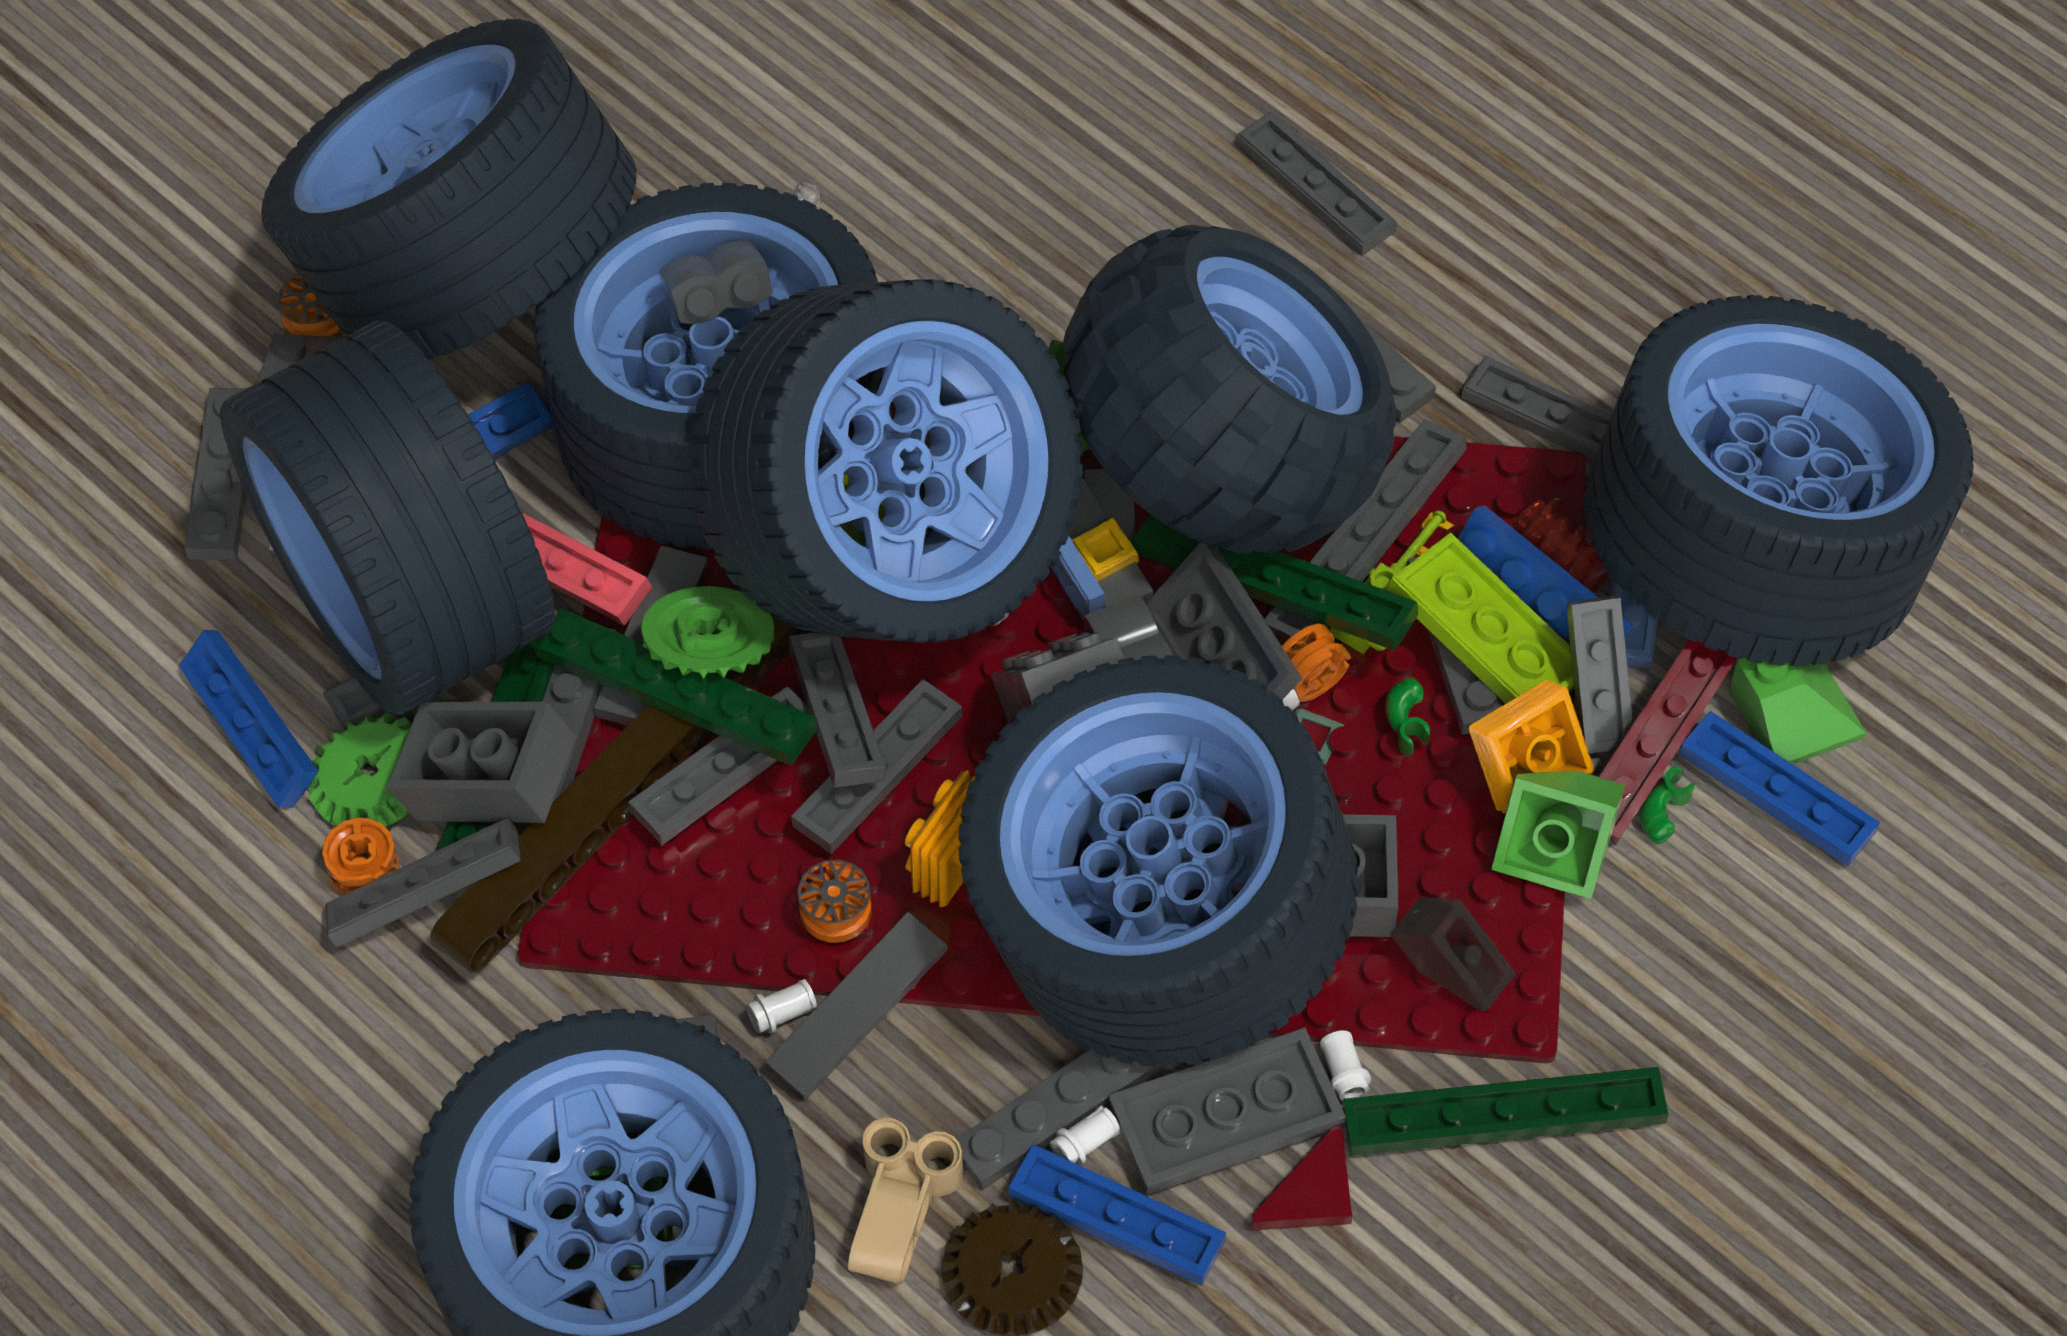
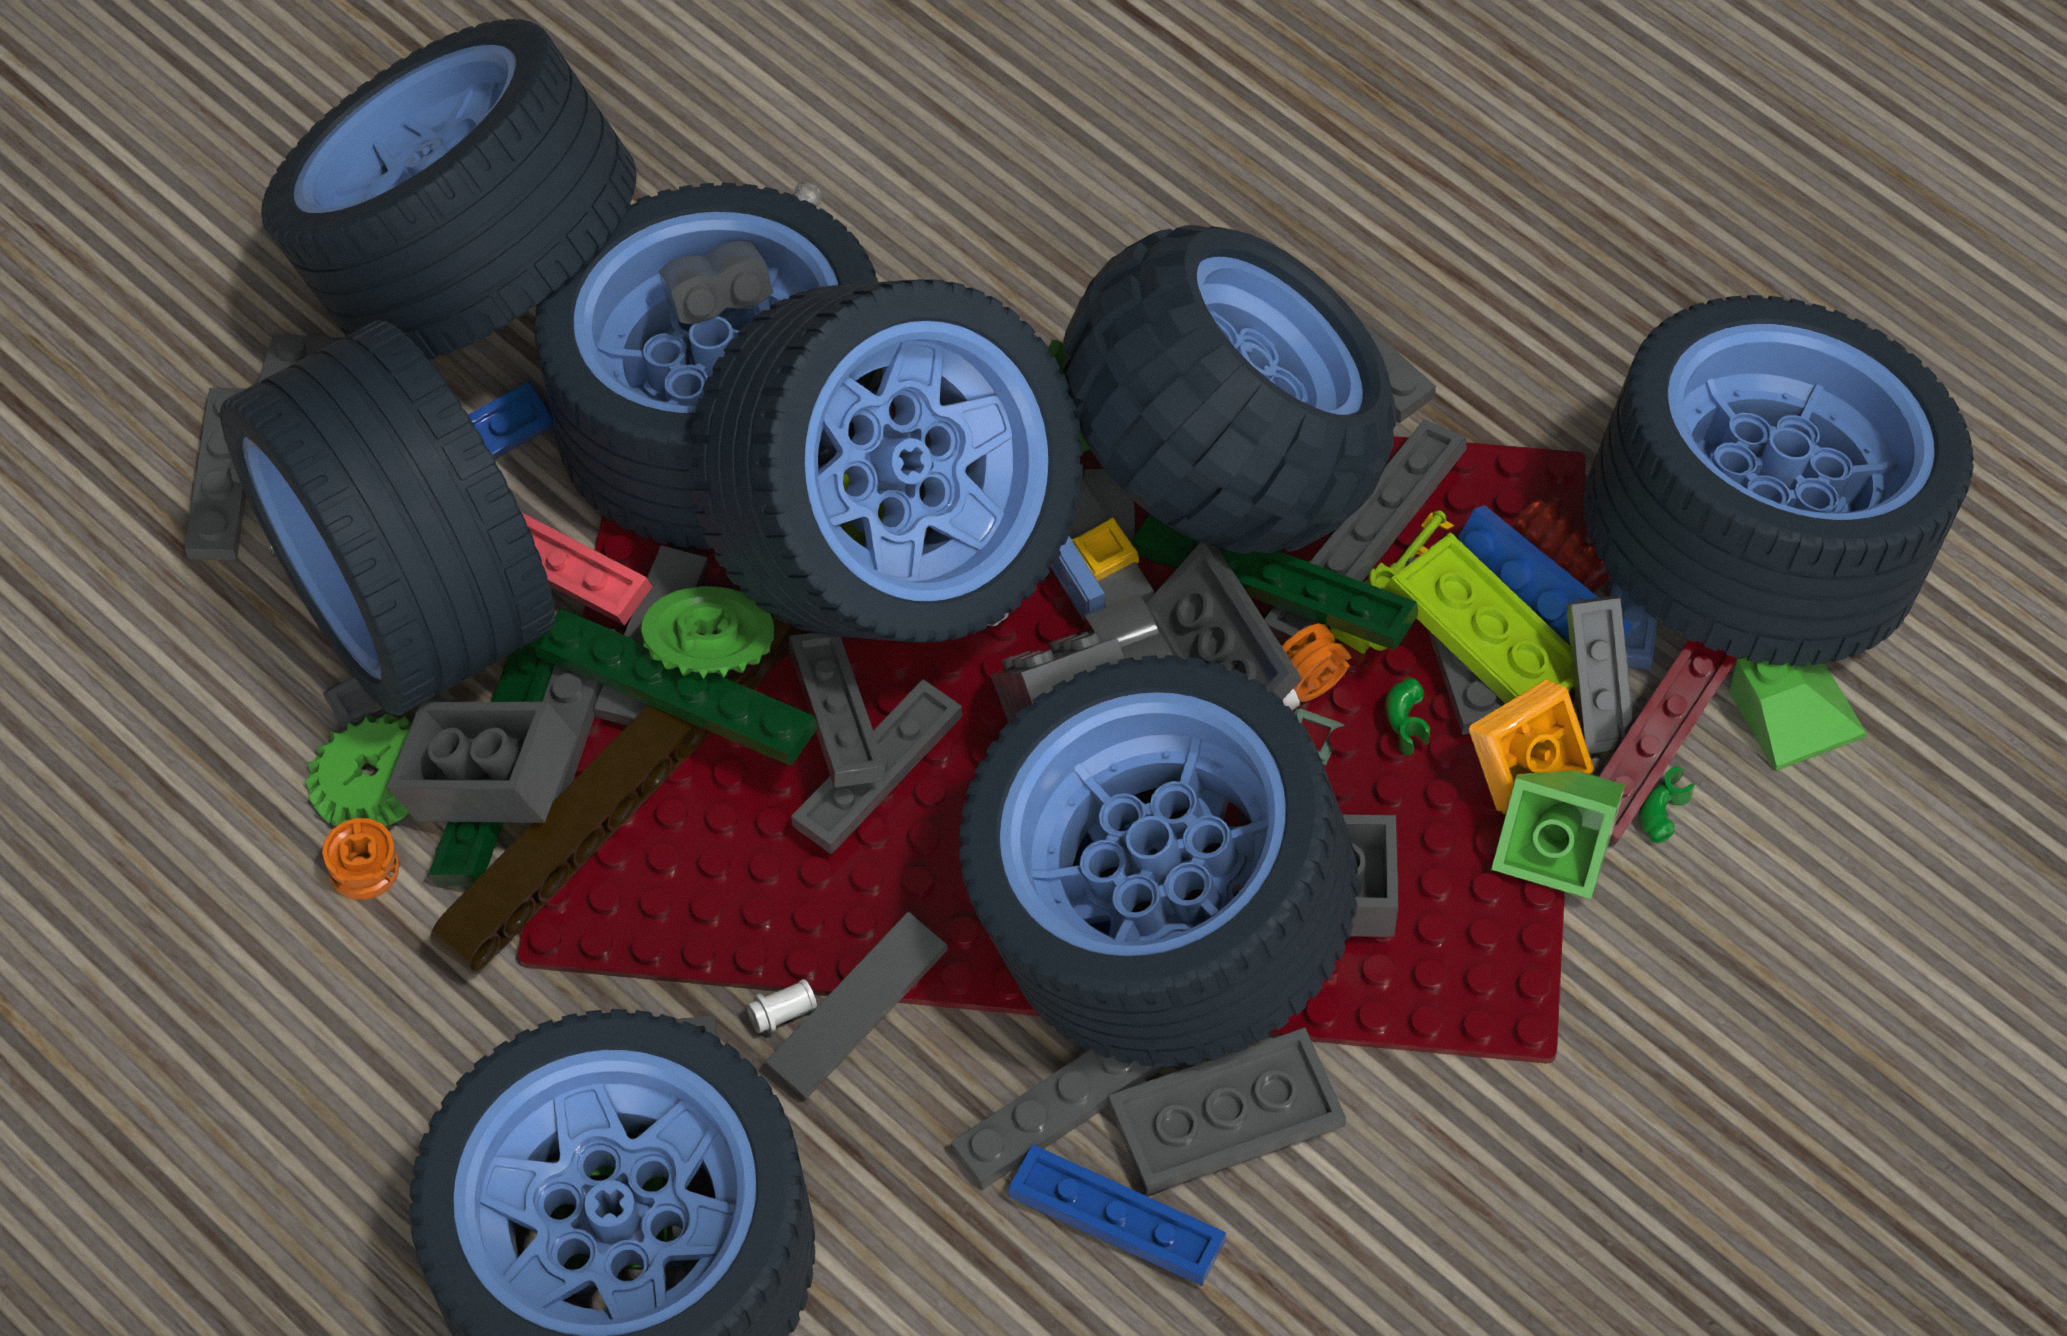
(248, 719): blue plate -> none
(303, 311): orange wheel -> none
(422, 882): dark grey tile -> none
(701, 782): dark grey plate -> none
(835, 902): orange wheel -> none
(900, 1196): tan piece -> none
(936, 844): light orange brick -> none
(1018, 1302): dark brown gear -> none
(1085, 1136): white pin -> none
(1313, 1192): dark red tile -> none
(1316, 183): dark grey tile -> none
(1347, 1074): white pin -> none
(1453, 950): clear smoke slope -> none
(1505, 1111): dark green plate -> none
(1537, 407): dark grey tile -> none
(1779, 788): blue plate -> none

